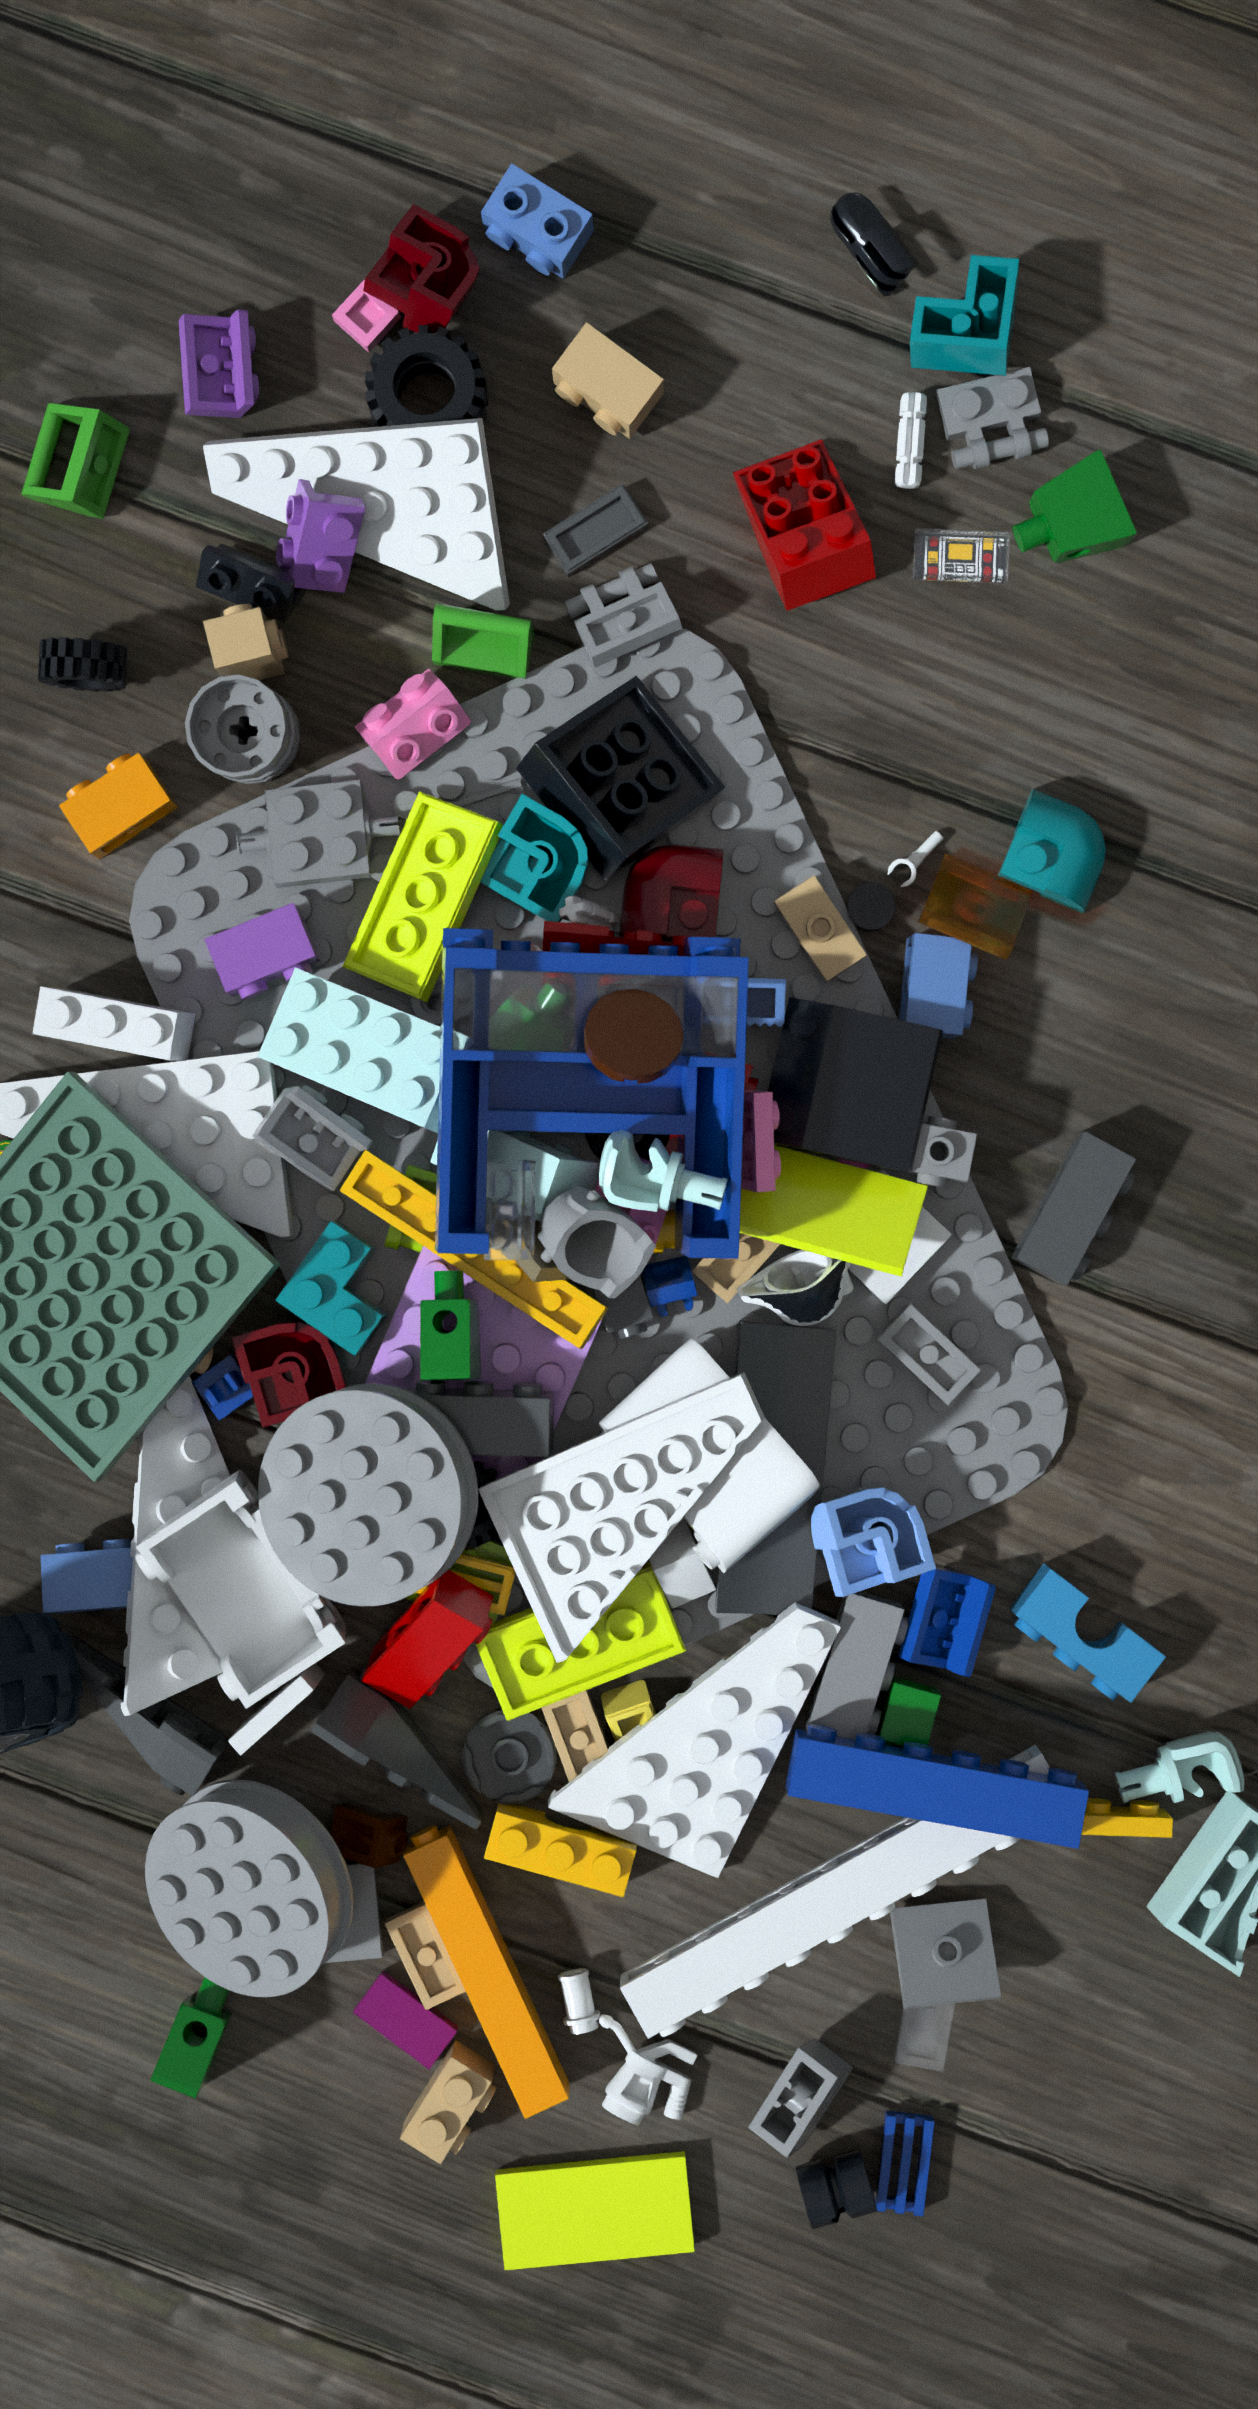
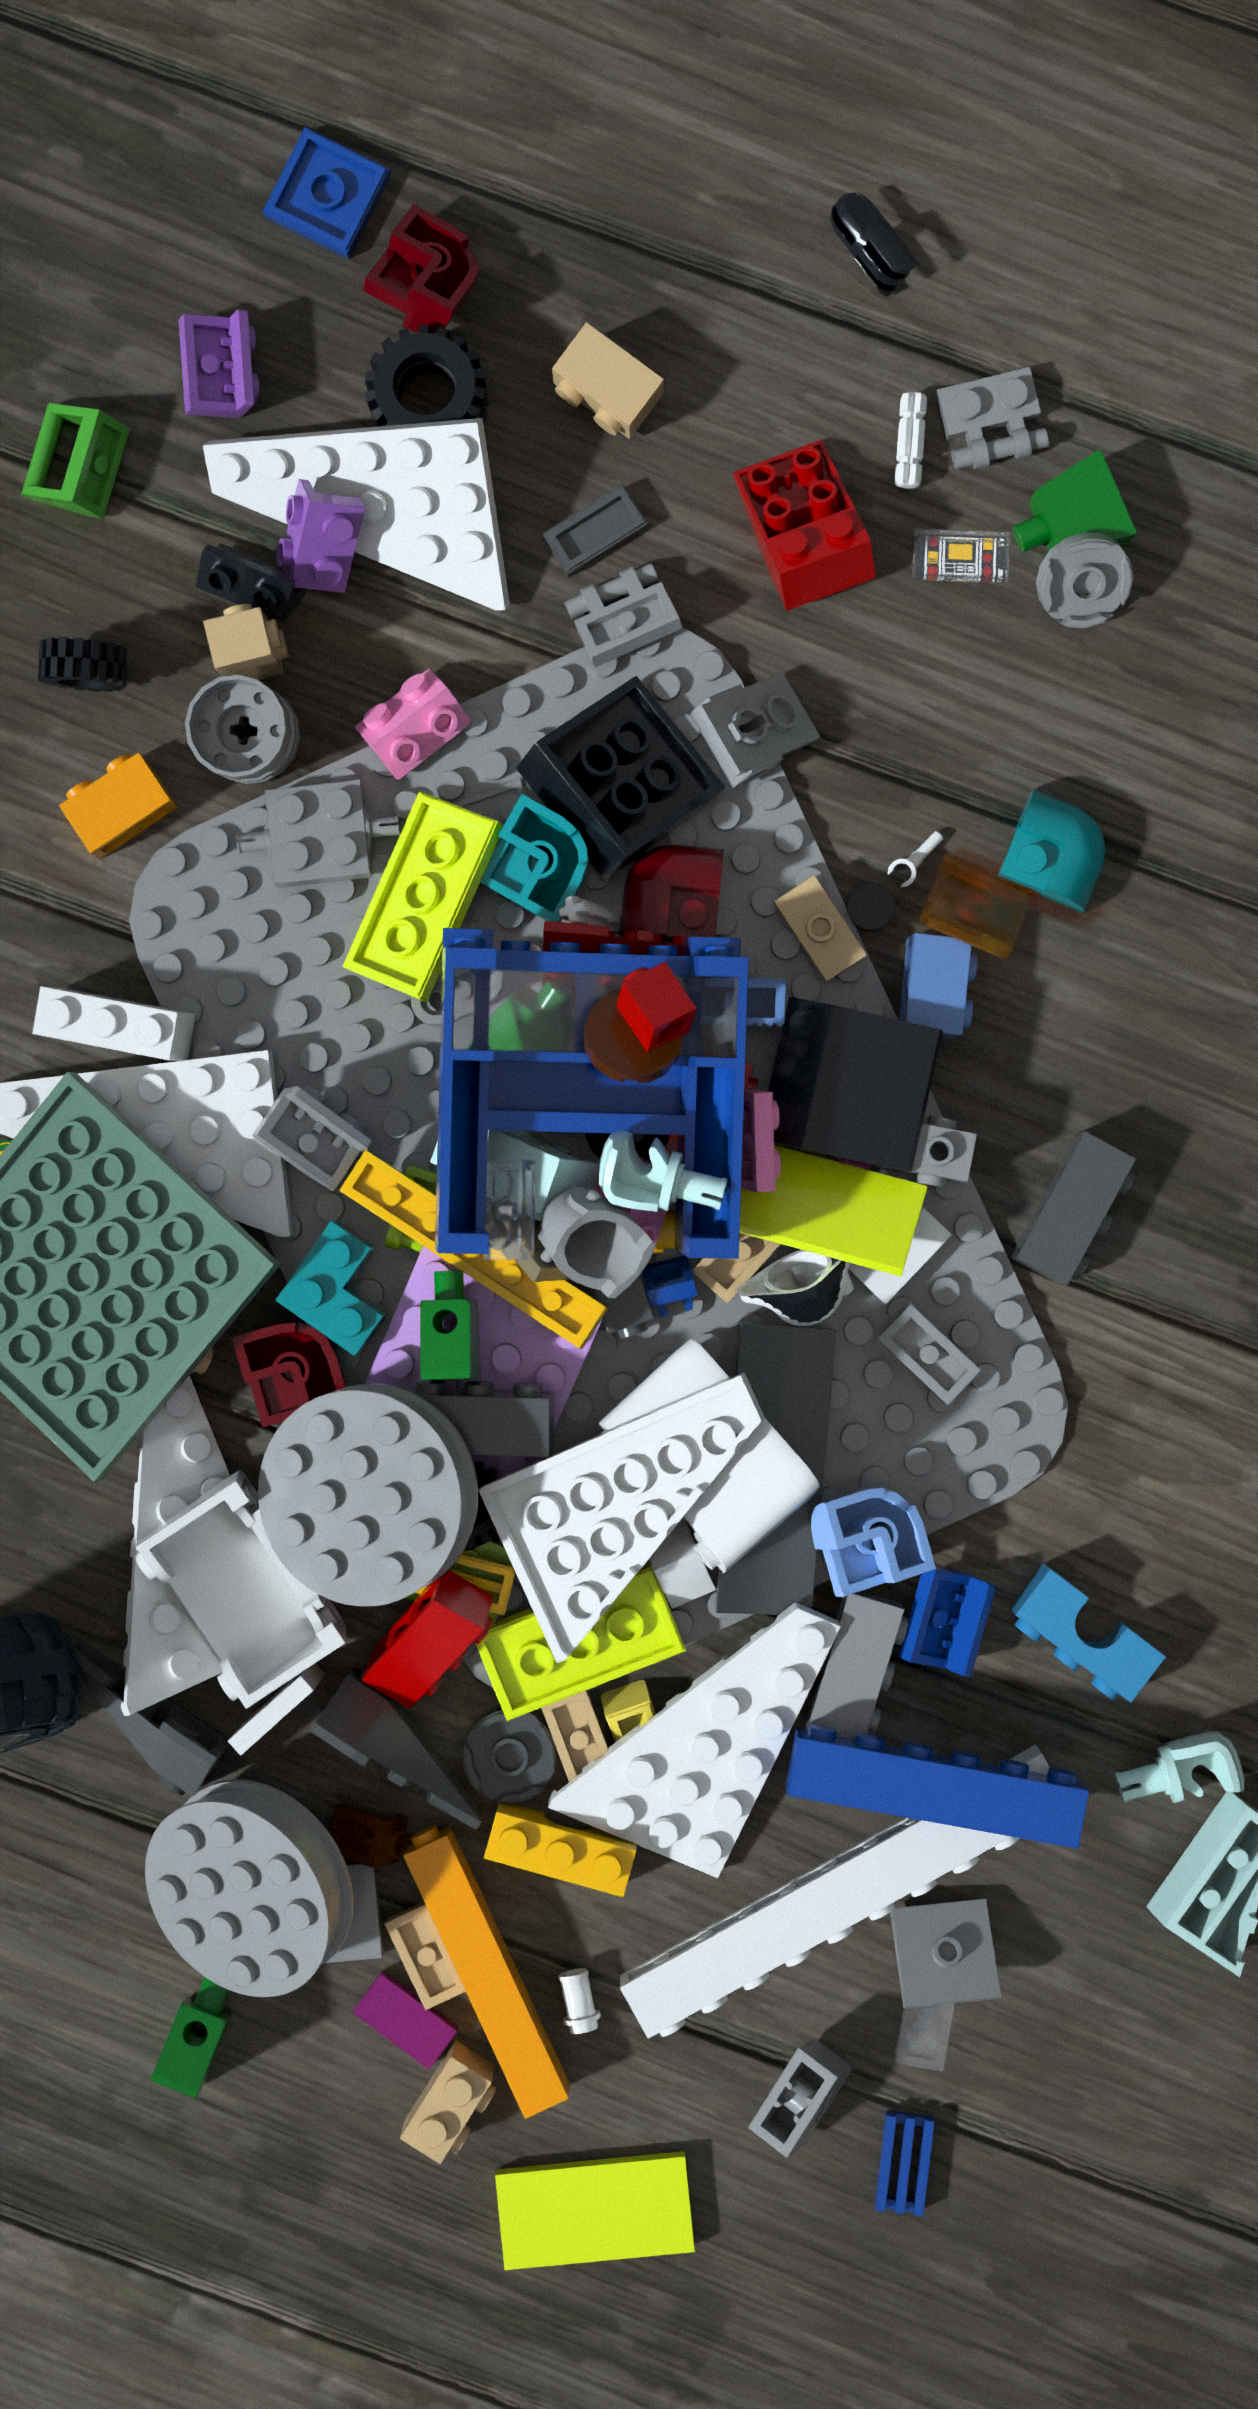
(86, 1579): medium blue brick -> none
(224, 1387): blue tile -> none
(262, 951): medium lavender brick -> none
(326, 192): none -> blue tile
(357, 1048): light aqua brick -> none
(365, 318): bright pink plate -> none
(481, 641): bright green tile -> none
(536, 222): medium blue brick -> none
(636, 2083): white piece -> none
(655, 1006): none -> red brick
(754, 727): none -> light grey piece
(836, 2189): black wheel -> none
(908, 1712): green brick -> none
(970, 332): teal brick -> none
(1084, 580): none -> light grey tile
(1139, 1820): yellow plate -> none

